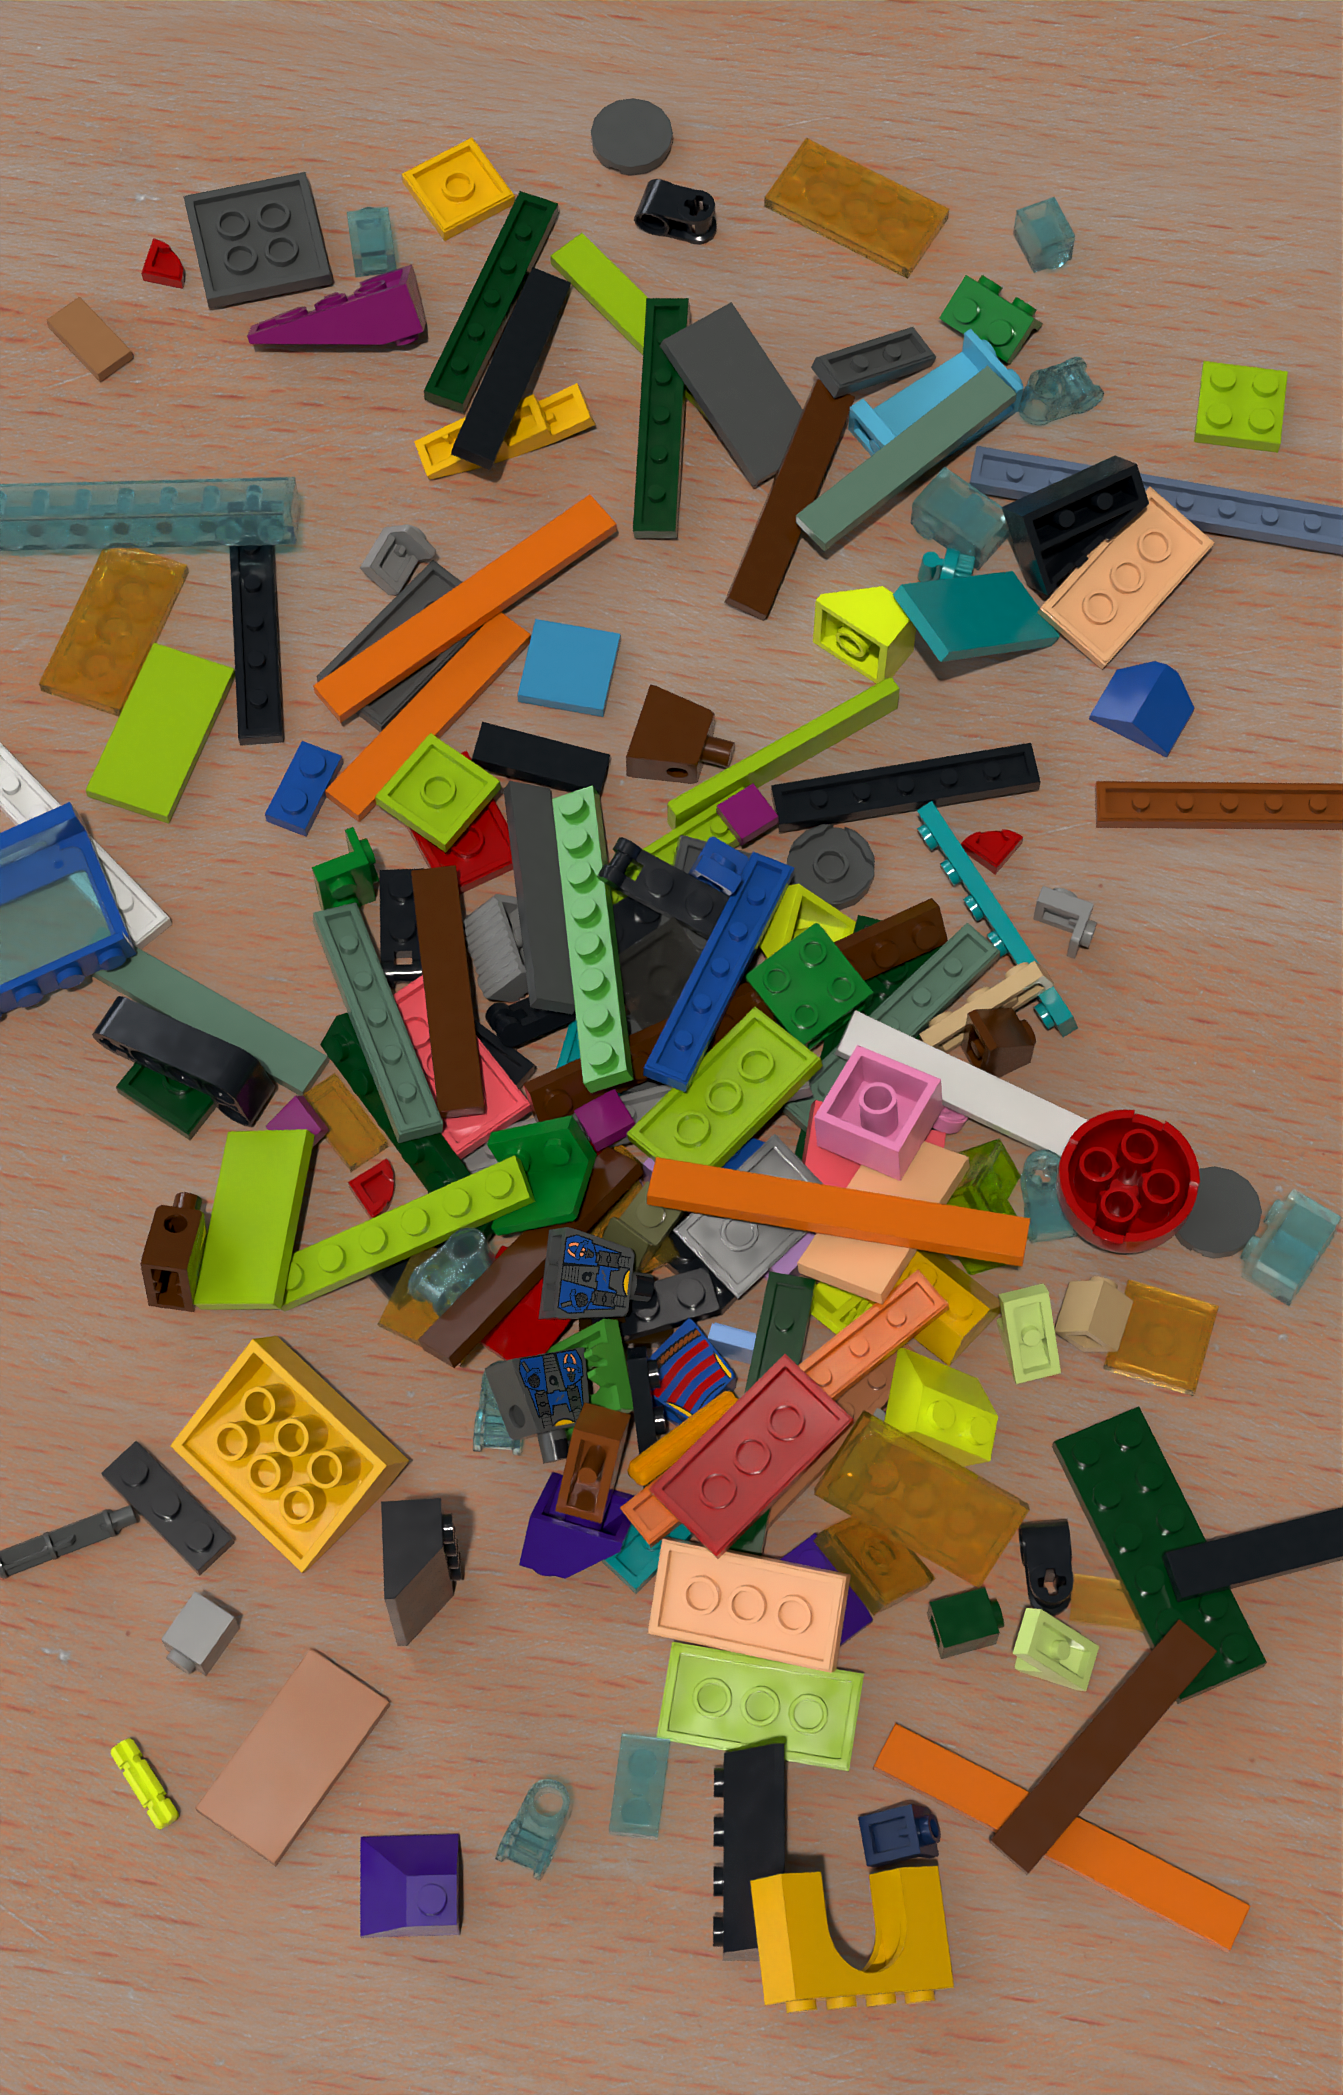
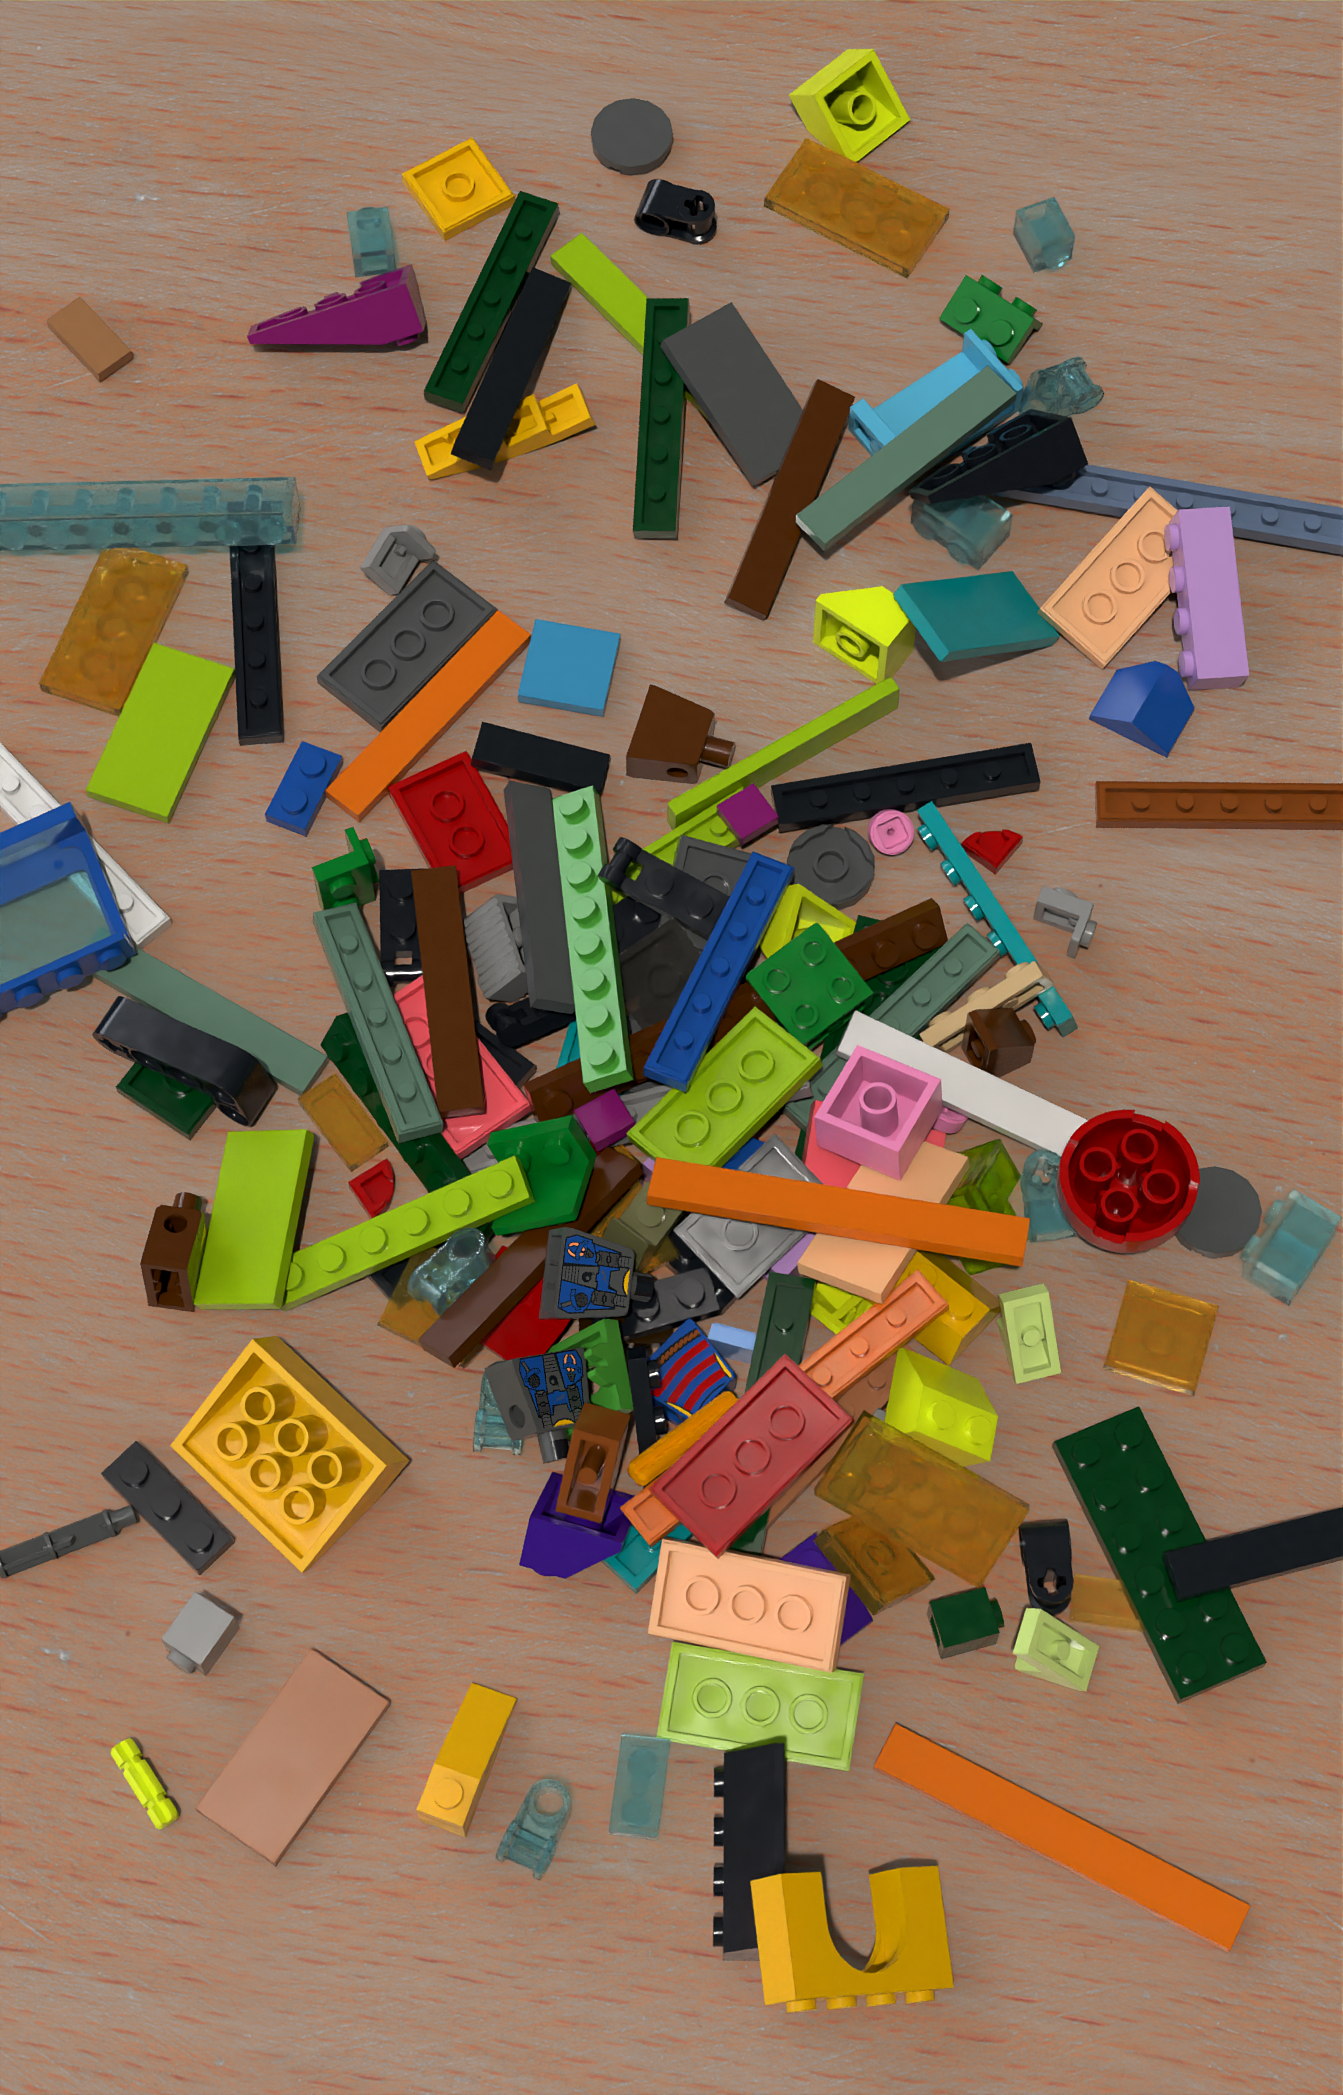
(163, 266): red tile -> none
(257, 240): dark grey plate -> none
(299, 1115): magenta tile -> none
(409, 1886): dark purple slope -> none
(418, 1563): black slope -> none
(438, 792): lime plate -> none
(464, 608): orange tile -> none
(466, 1760): none -> yellow slope
(719, 866): blue bracket -> none
(850, 104): none -> neon yellow slope
(873, 362): dark grey tile -> none
(890, 831): none -> bright pink tile
(899, 1835): dark blue bracket -> none
(952, 566): teal piece -> none
(1020, 454): none -> black wedge
(1071, 518): black wedge -> none
(1094, 1315): tan brick -> none
(1102, 1747): reddish brown tile -> none
(1207, 598): none -> lavender brick
(1240, 406): lime plate -> none

